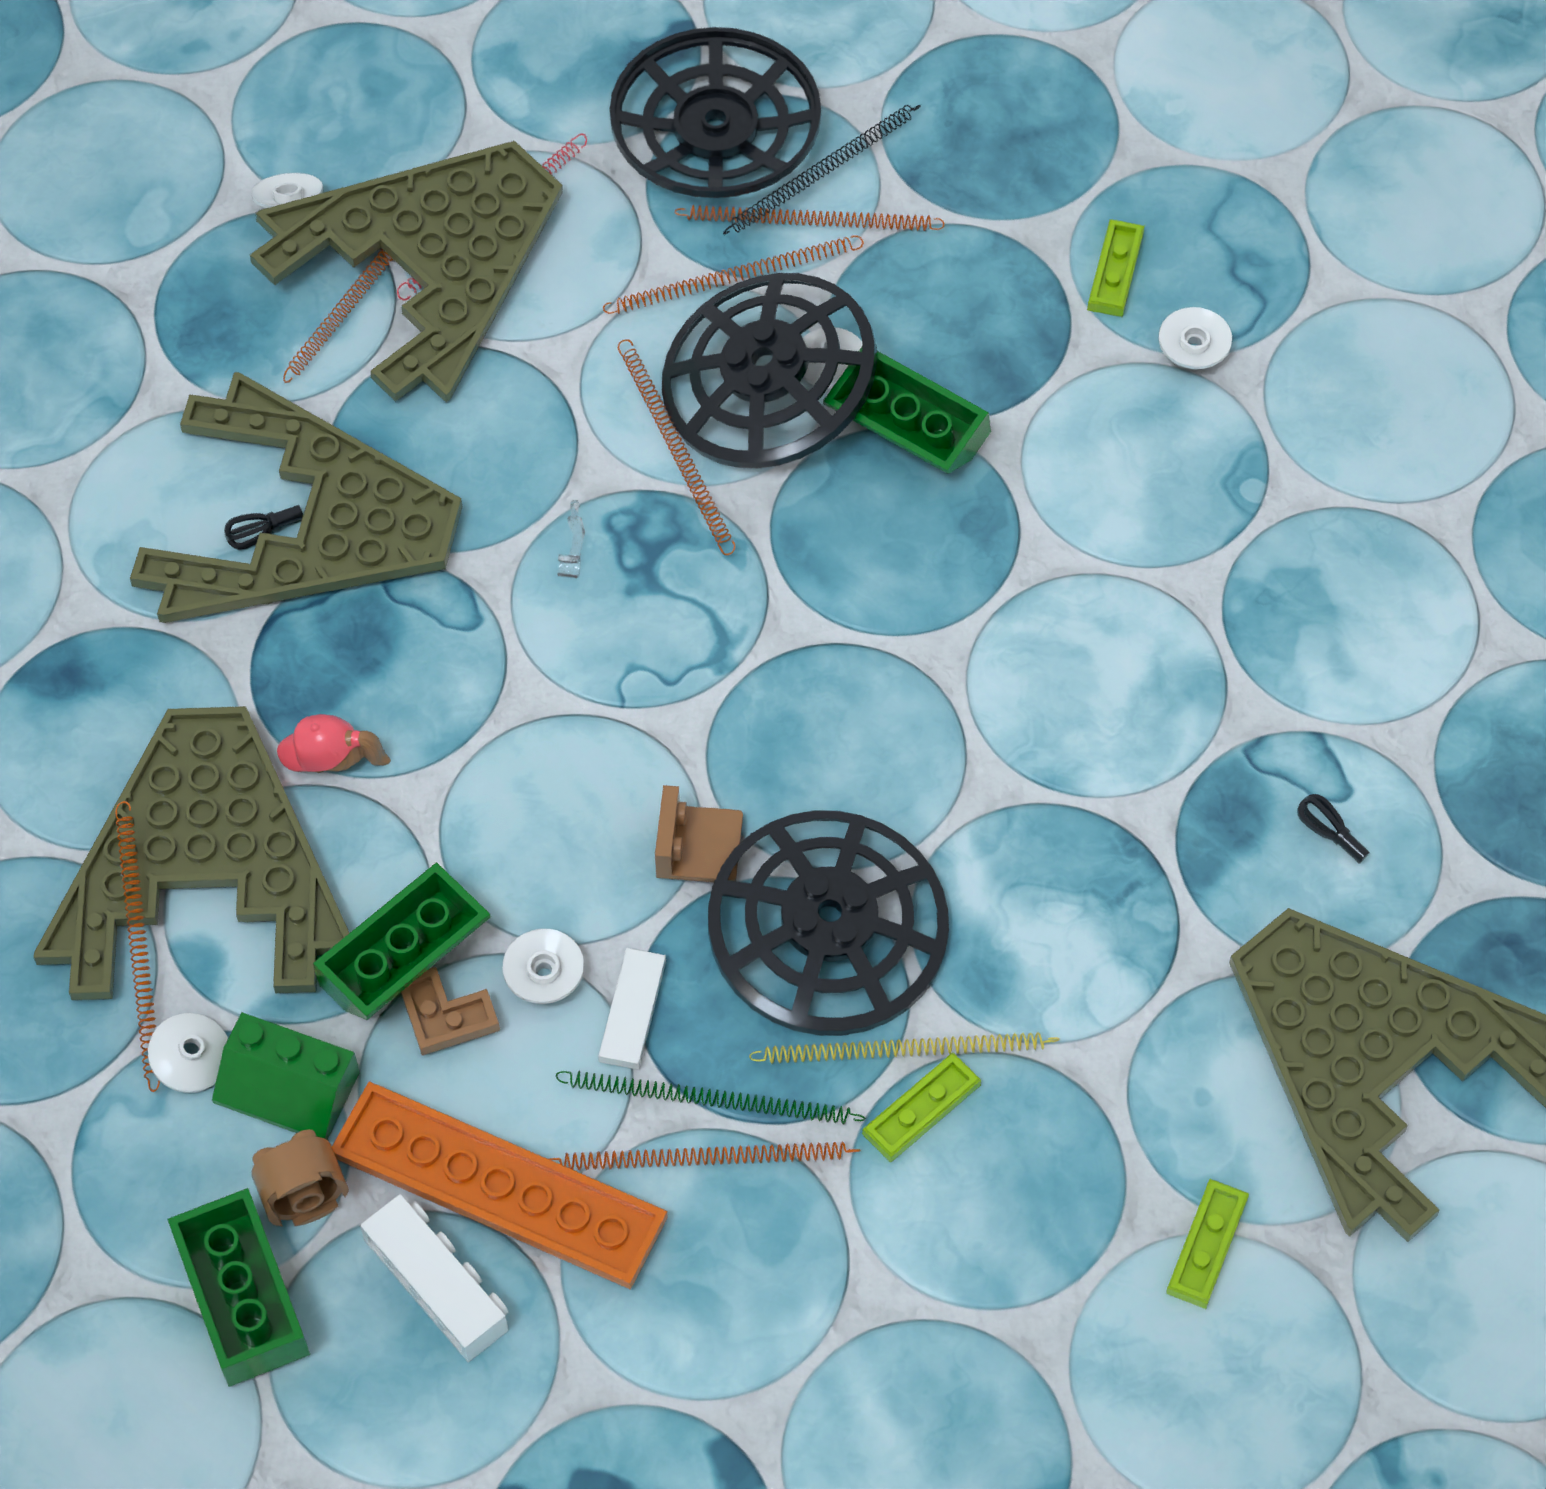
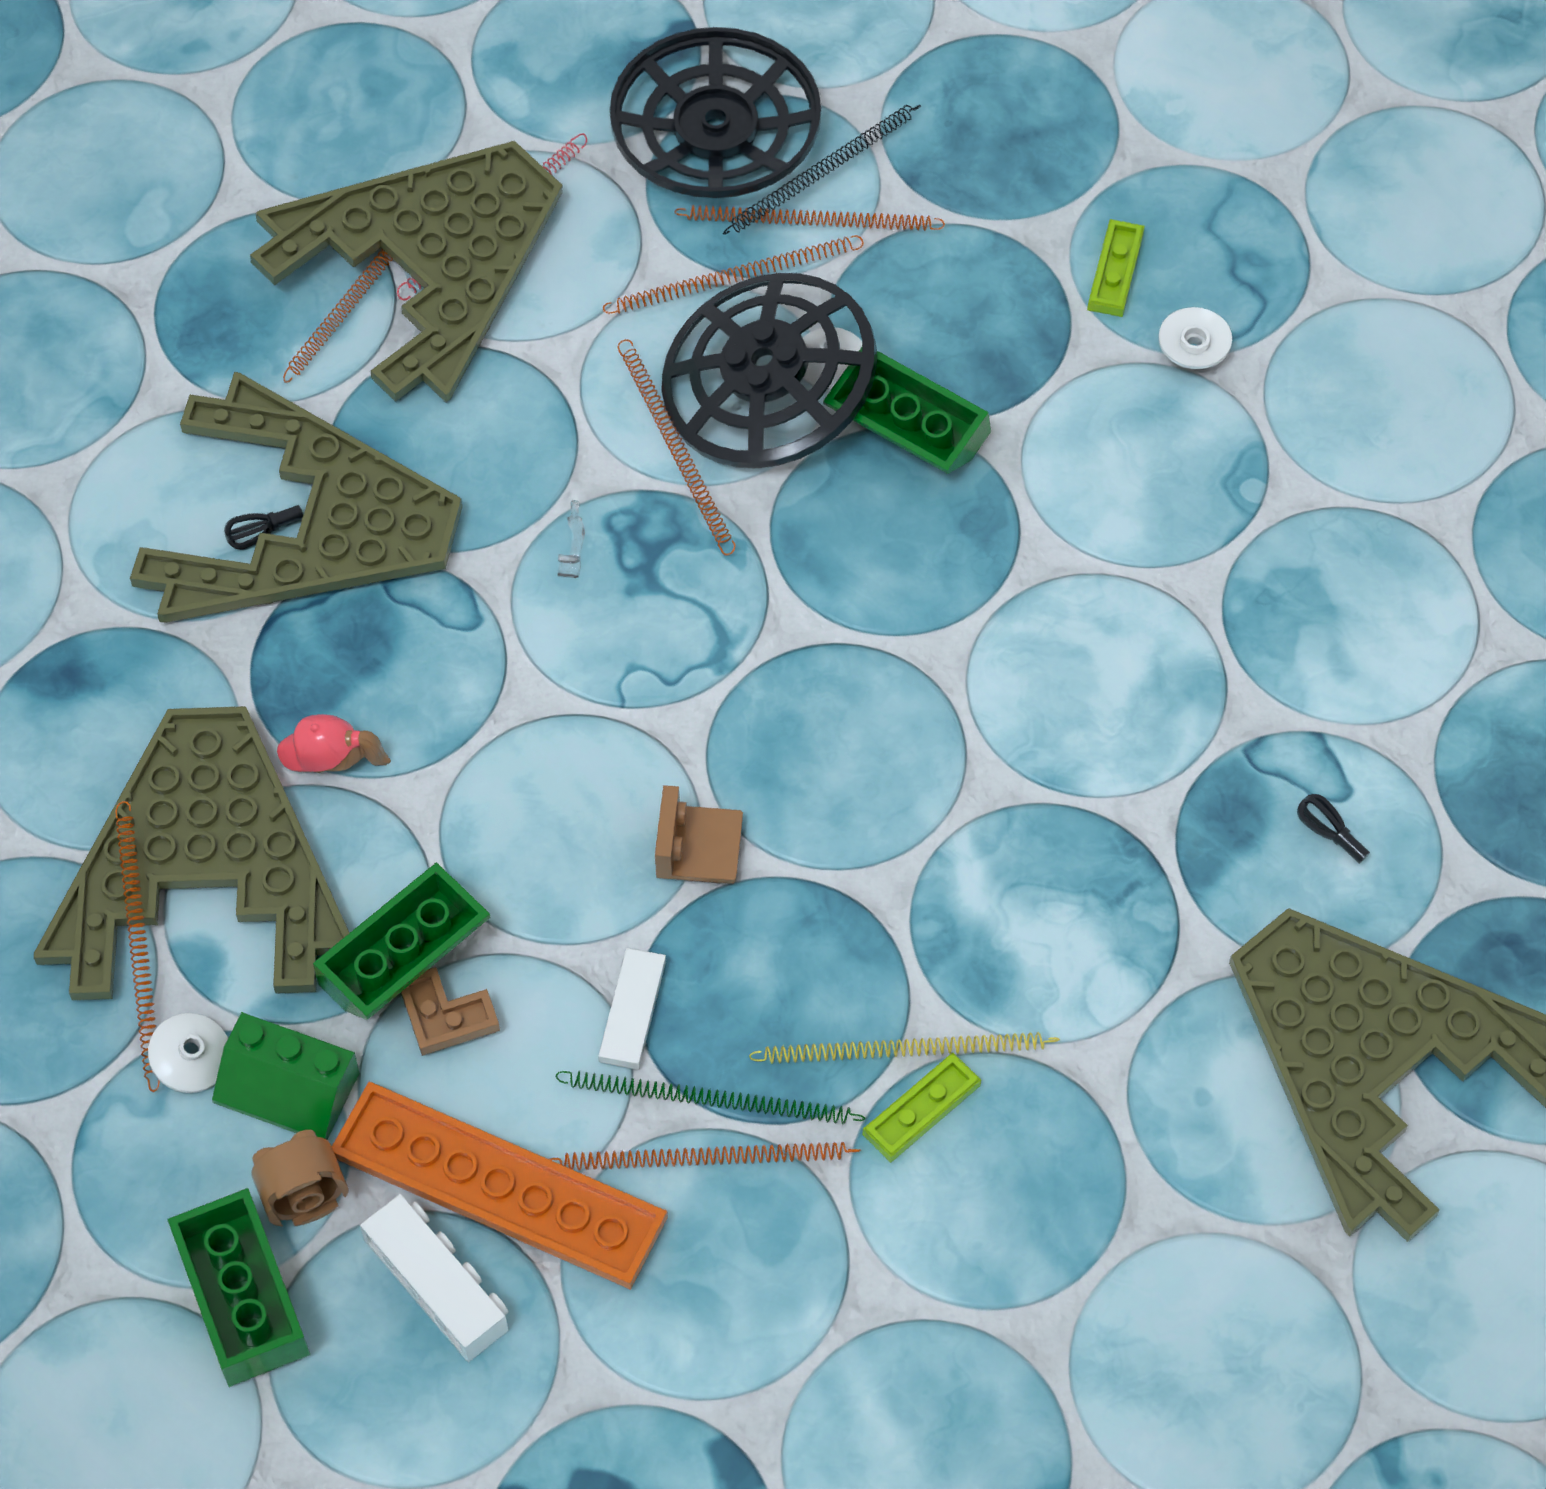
(285, 189): white dish -> none
(543, 950): white dish -> none
(824, 939): black dish -> none
(1207, 1243): lime tile -> none

